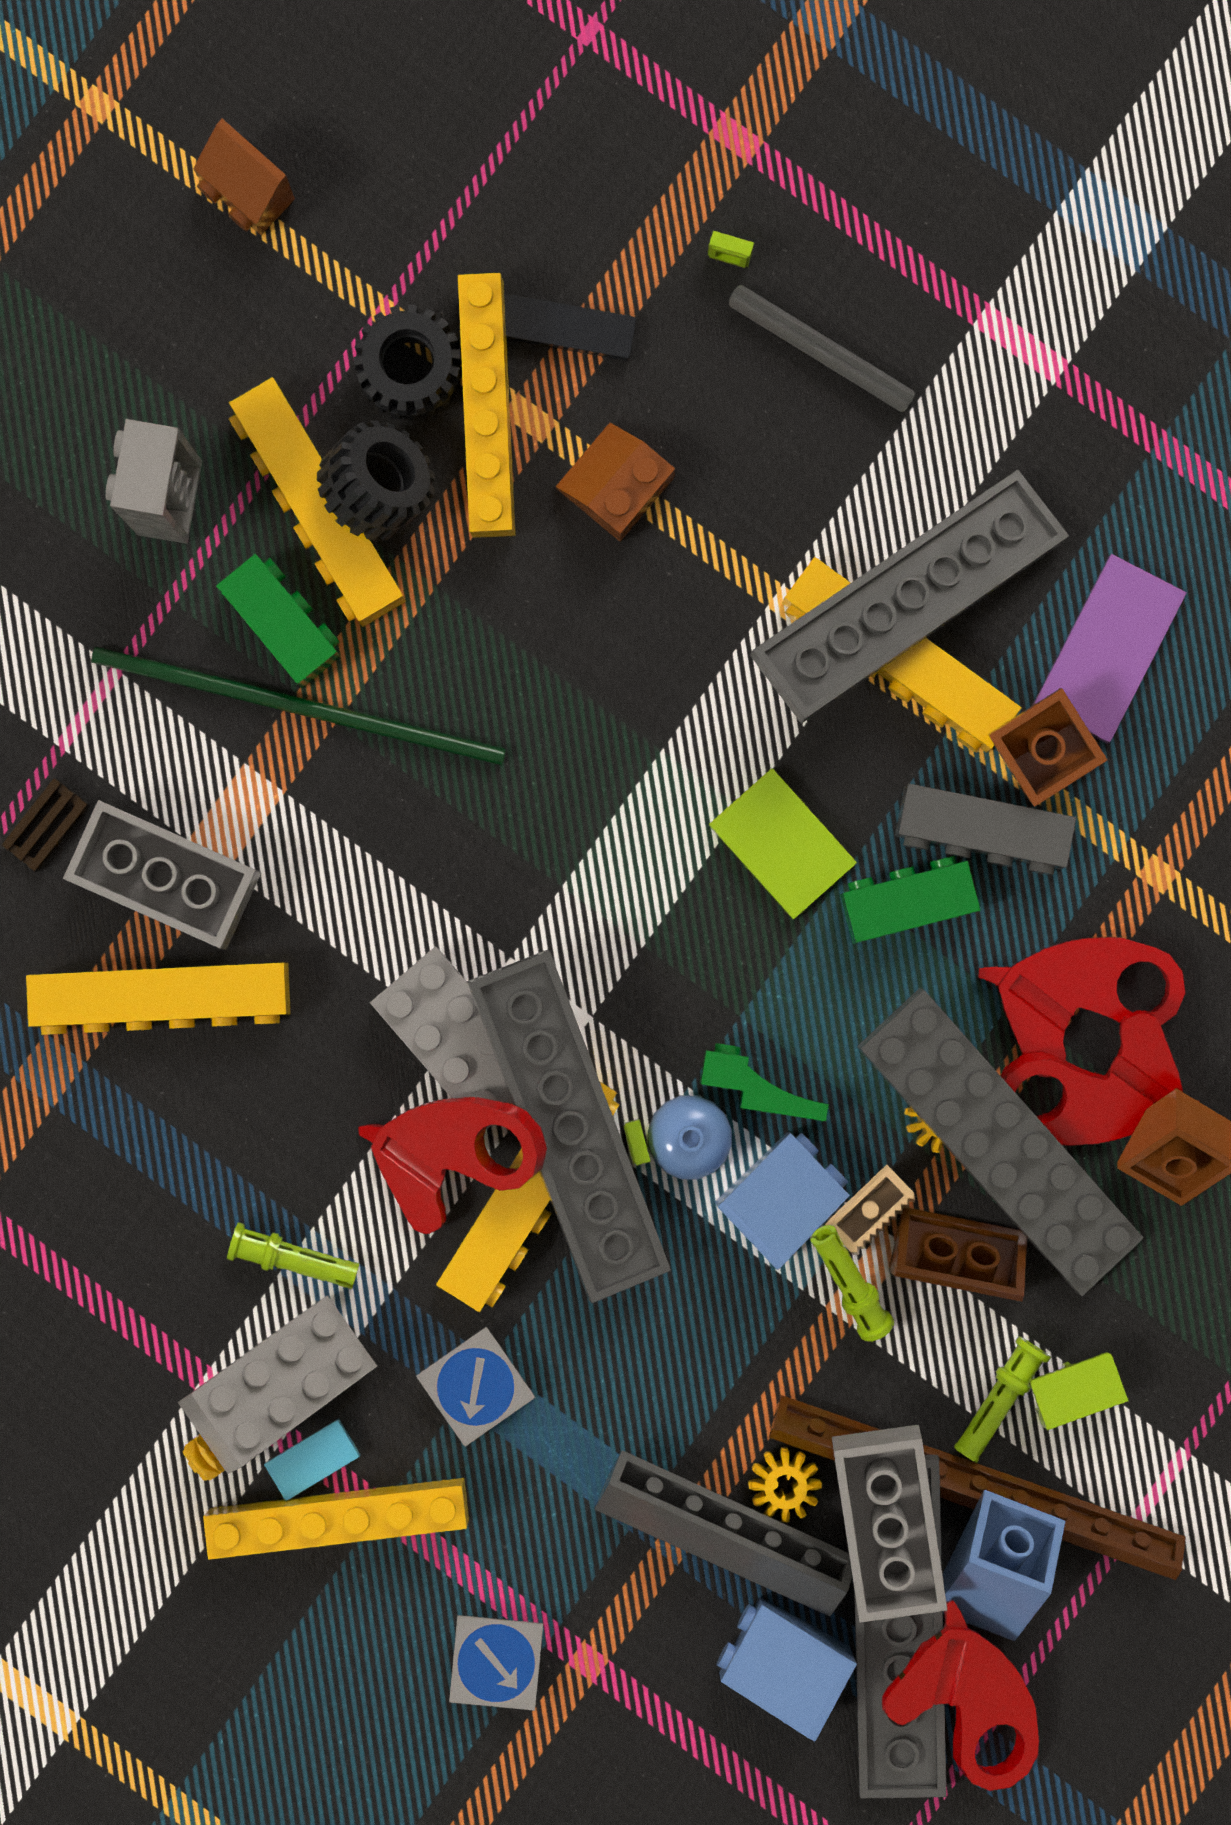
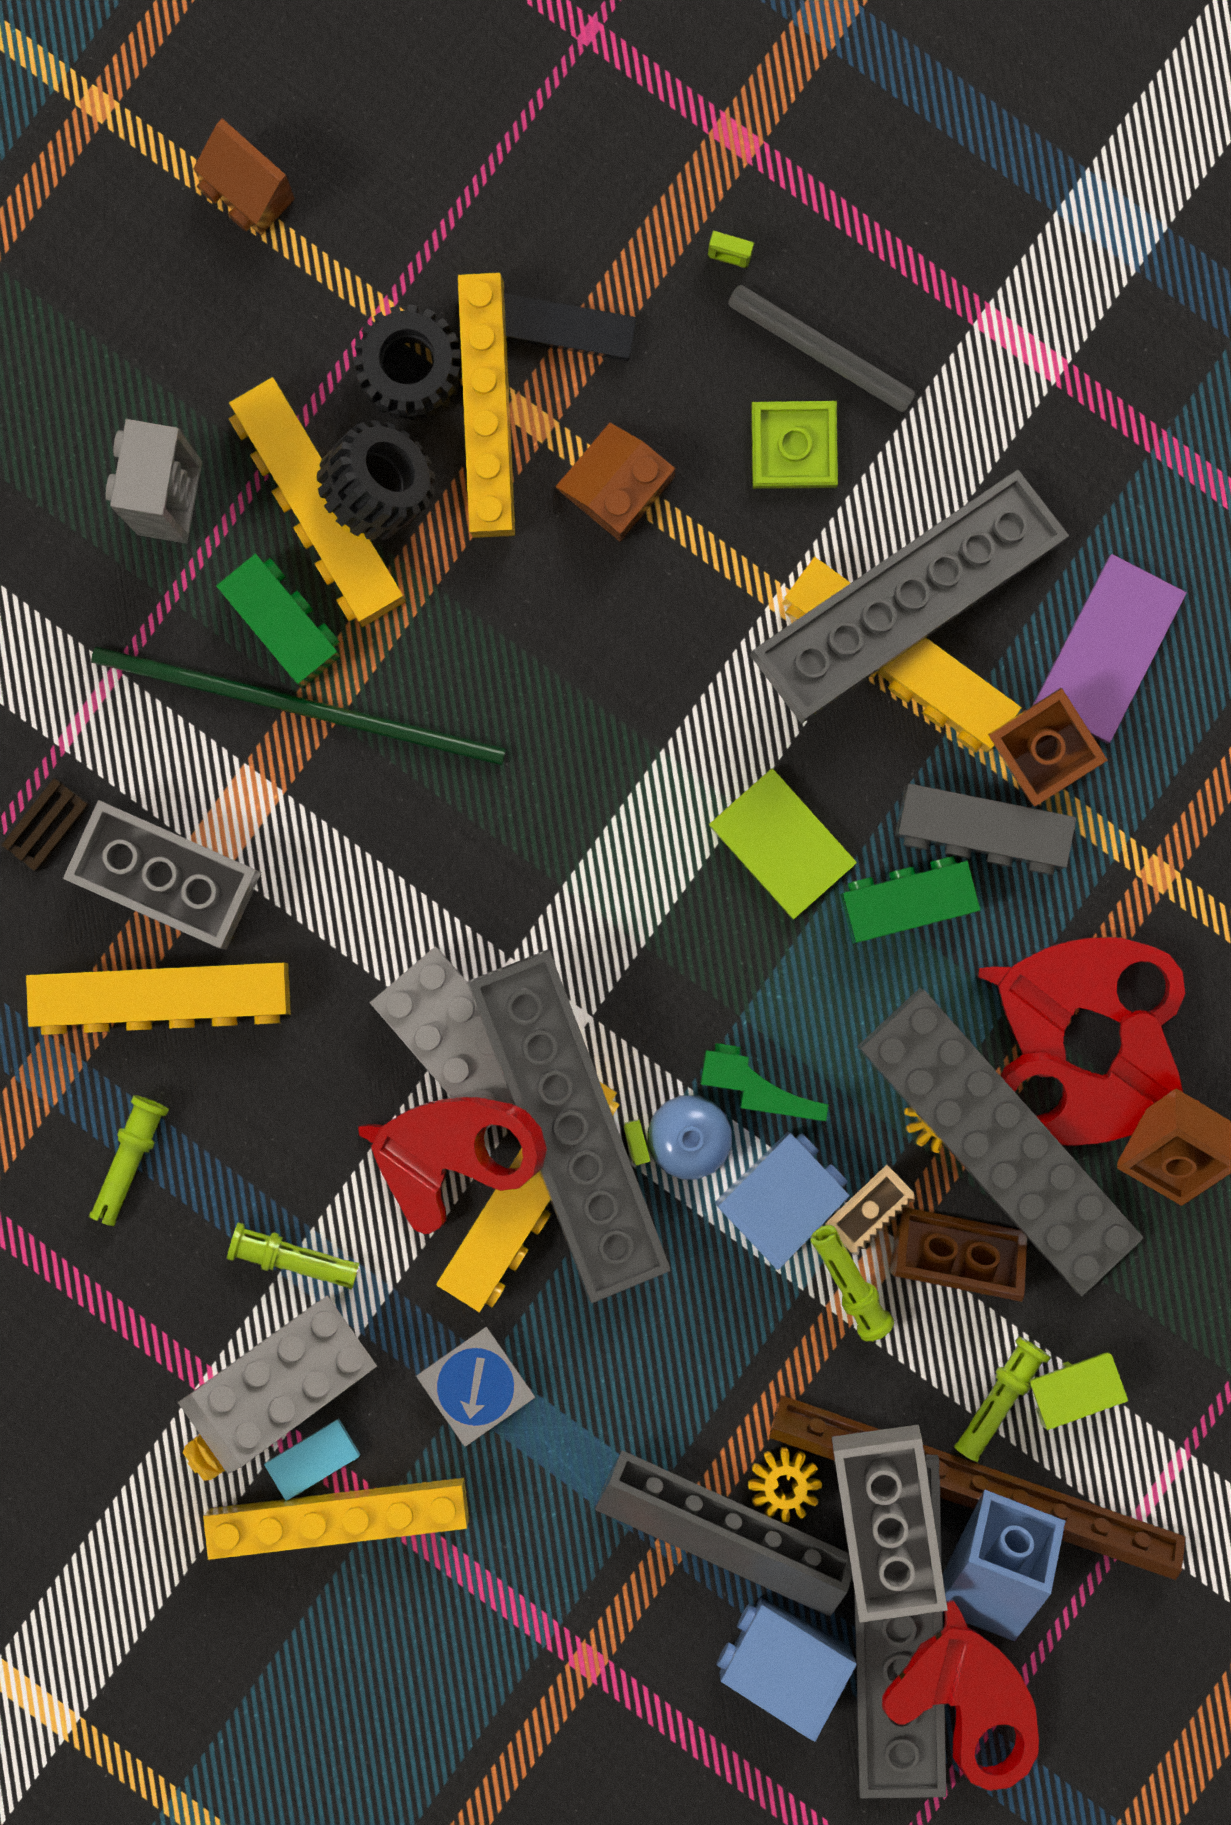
(134, 1141): none -> lime pin
(496, 1662): piece -> none
(794, 444): none -> lime tile

